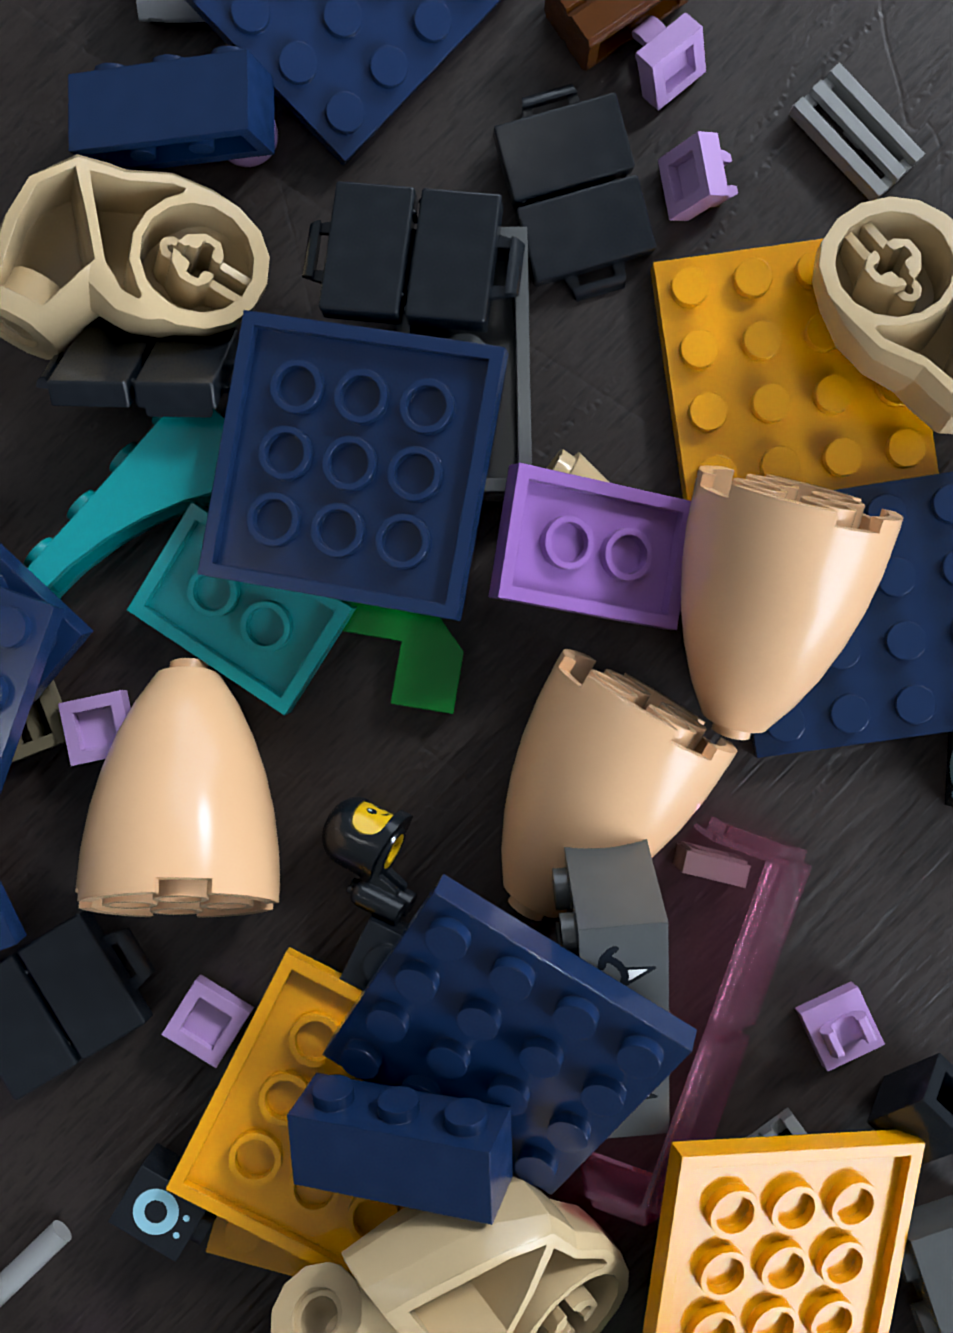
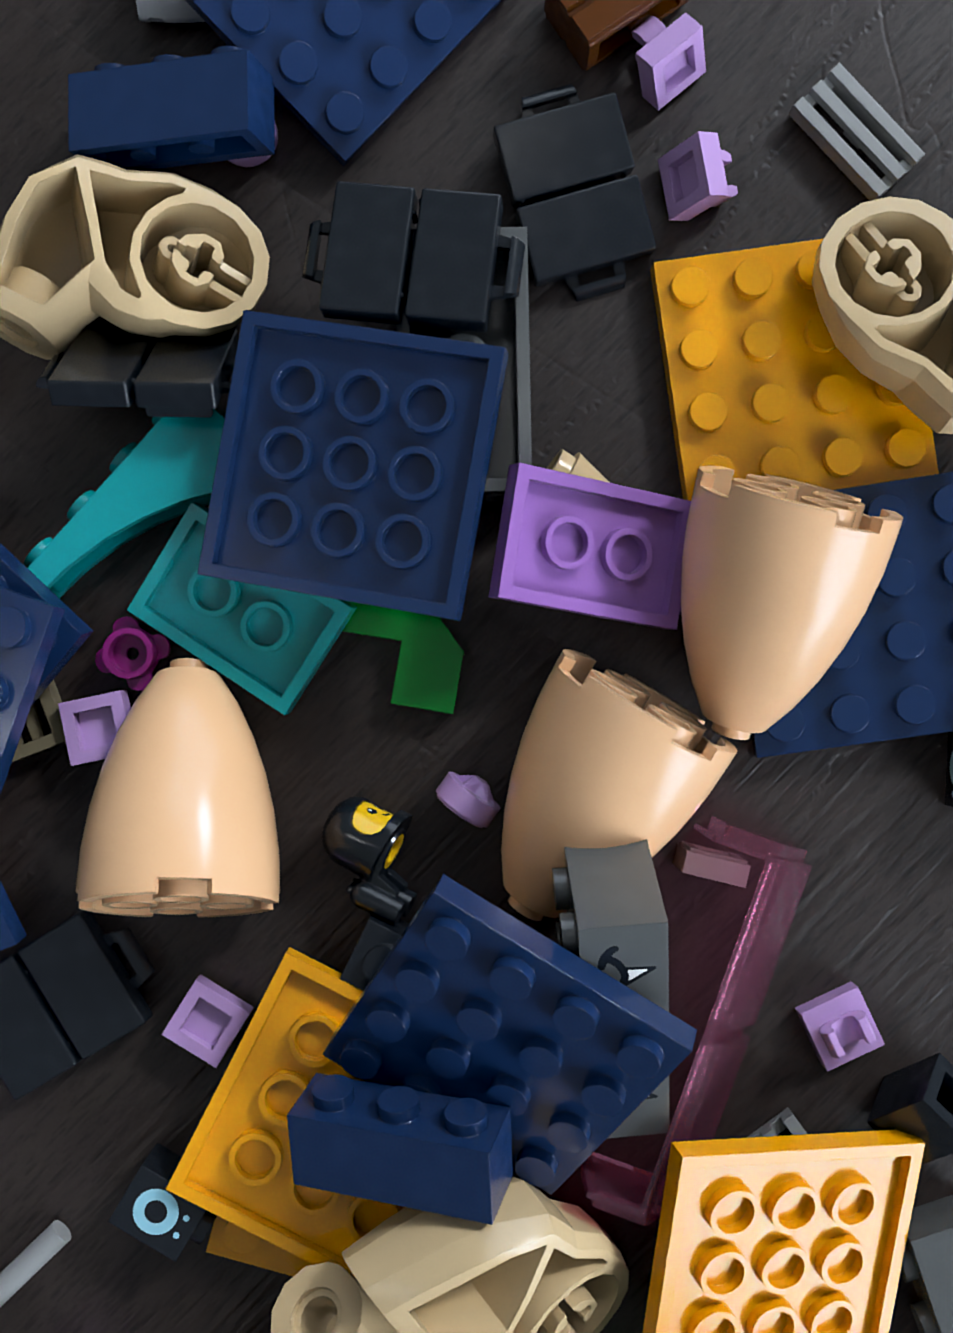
(114, 655): none -> magenta plate
(468, 798): none -> lavender tile

